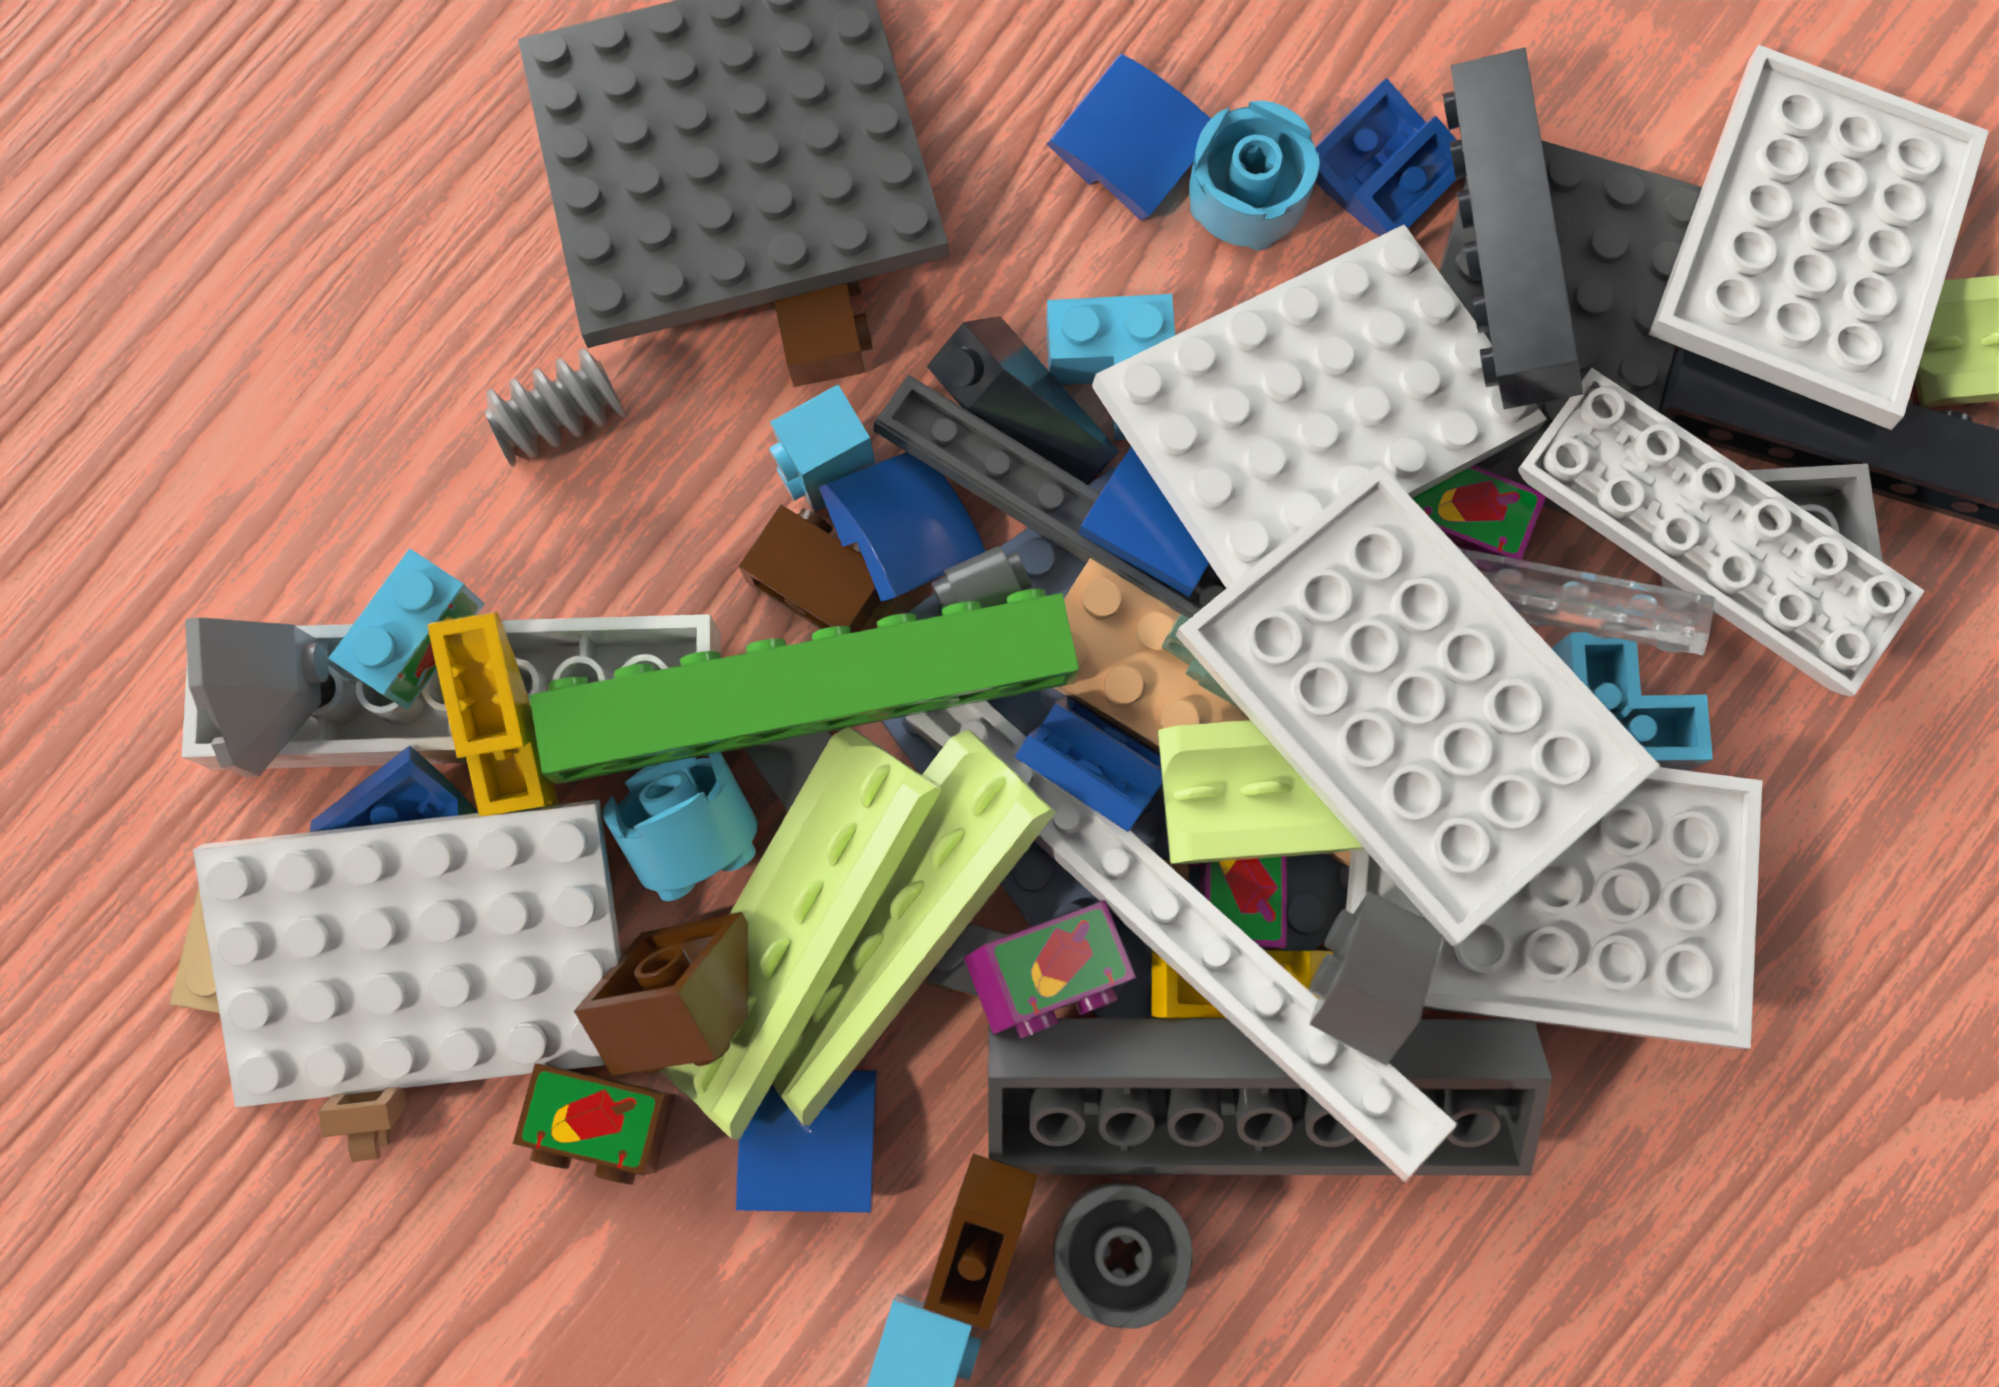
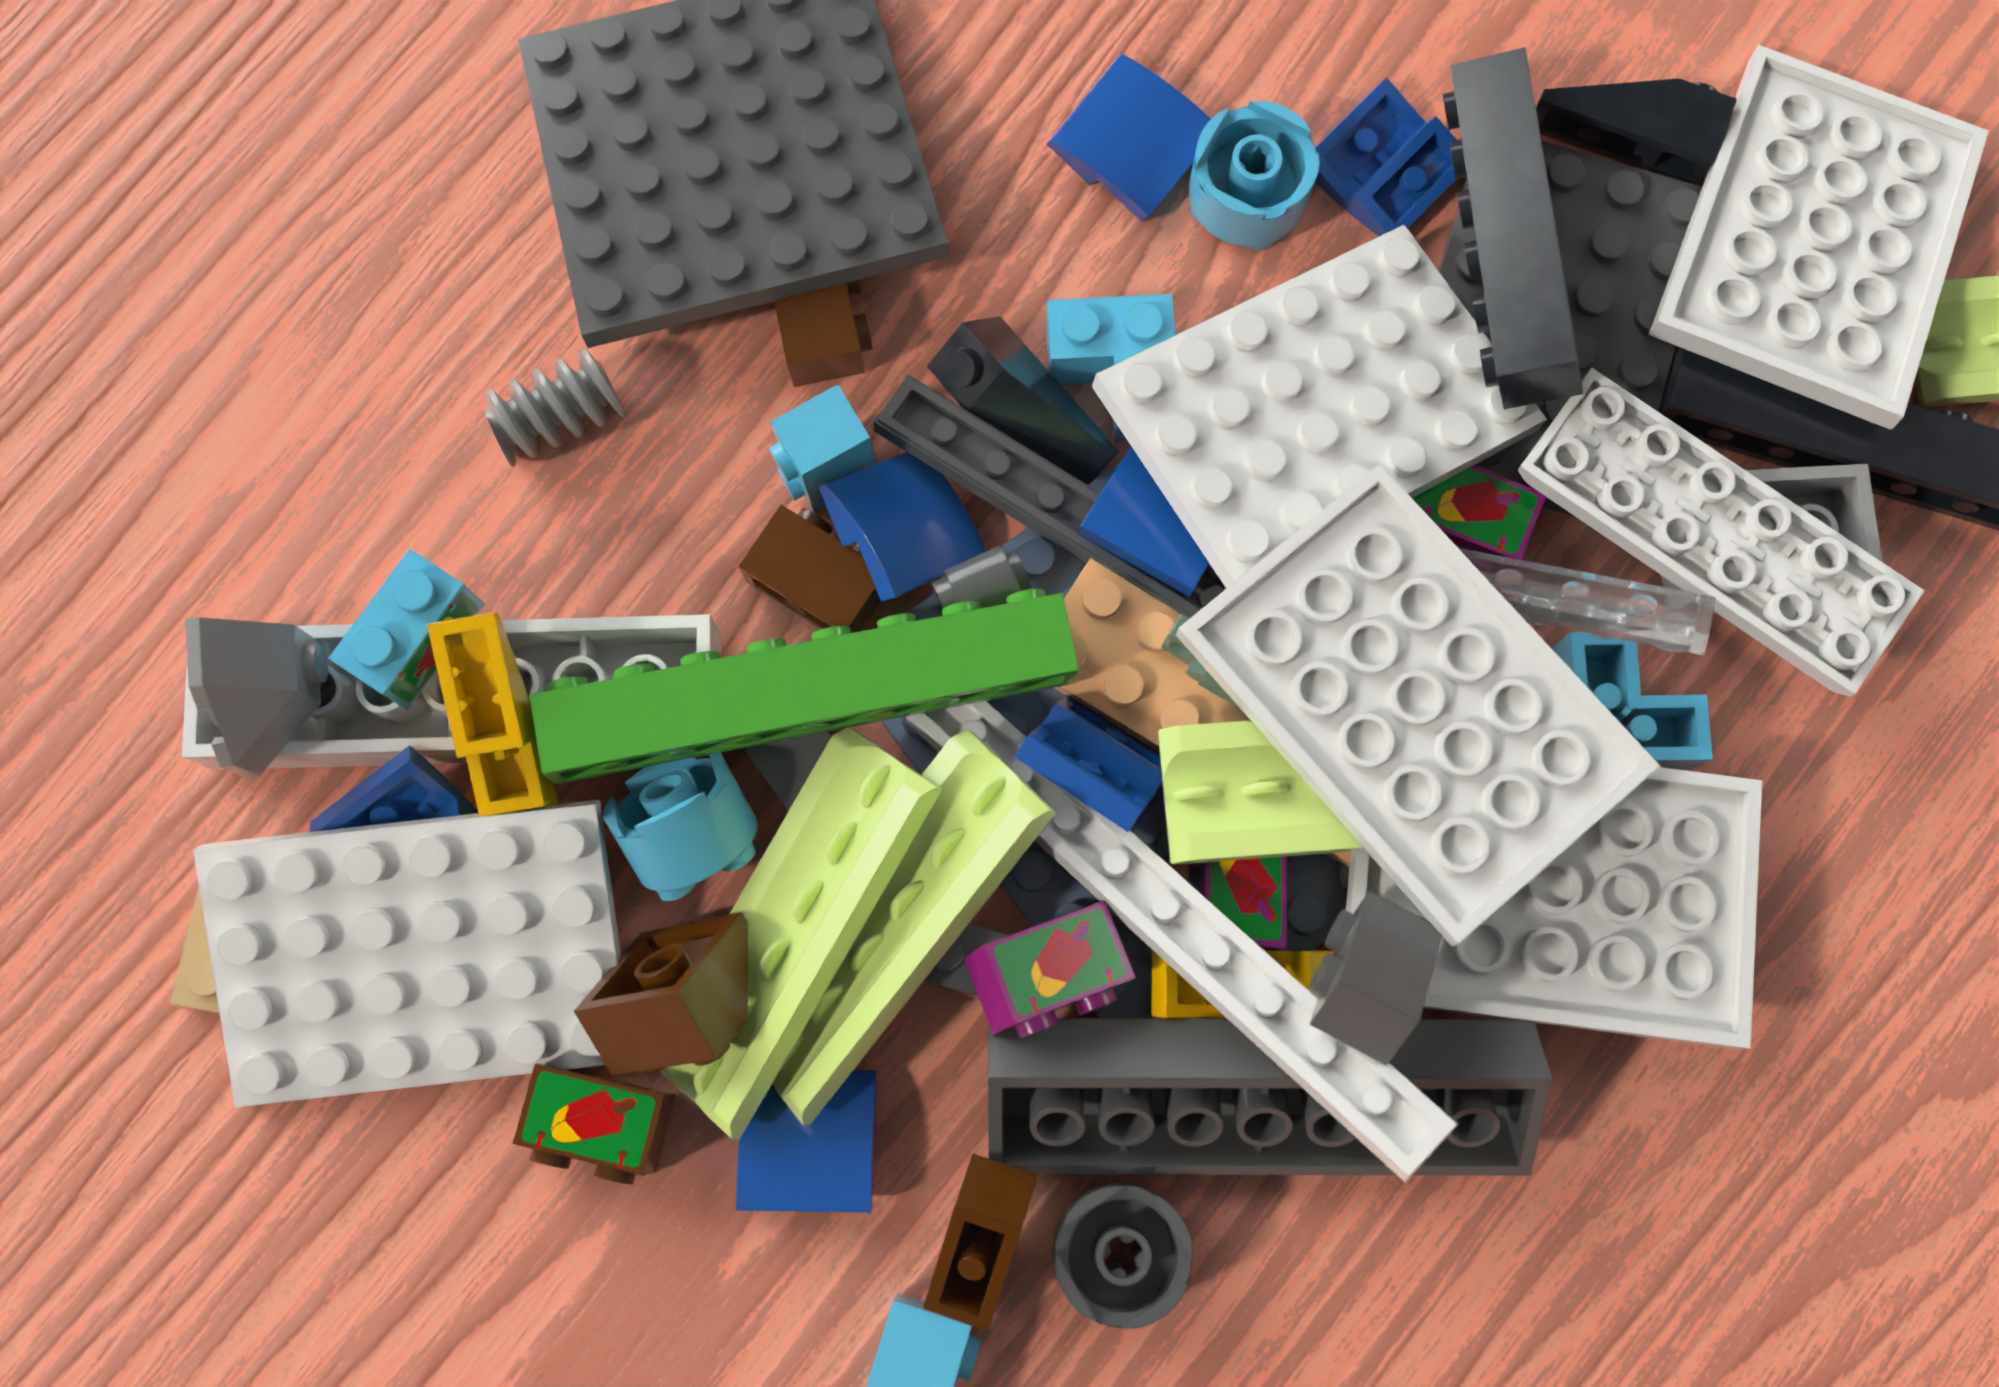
(364, 1118): medium nougat tile -> none
(1645, 124): none -> black slope

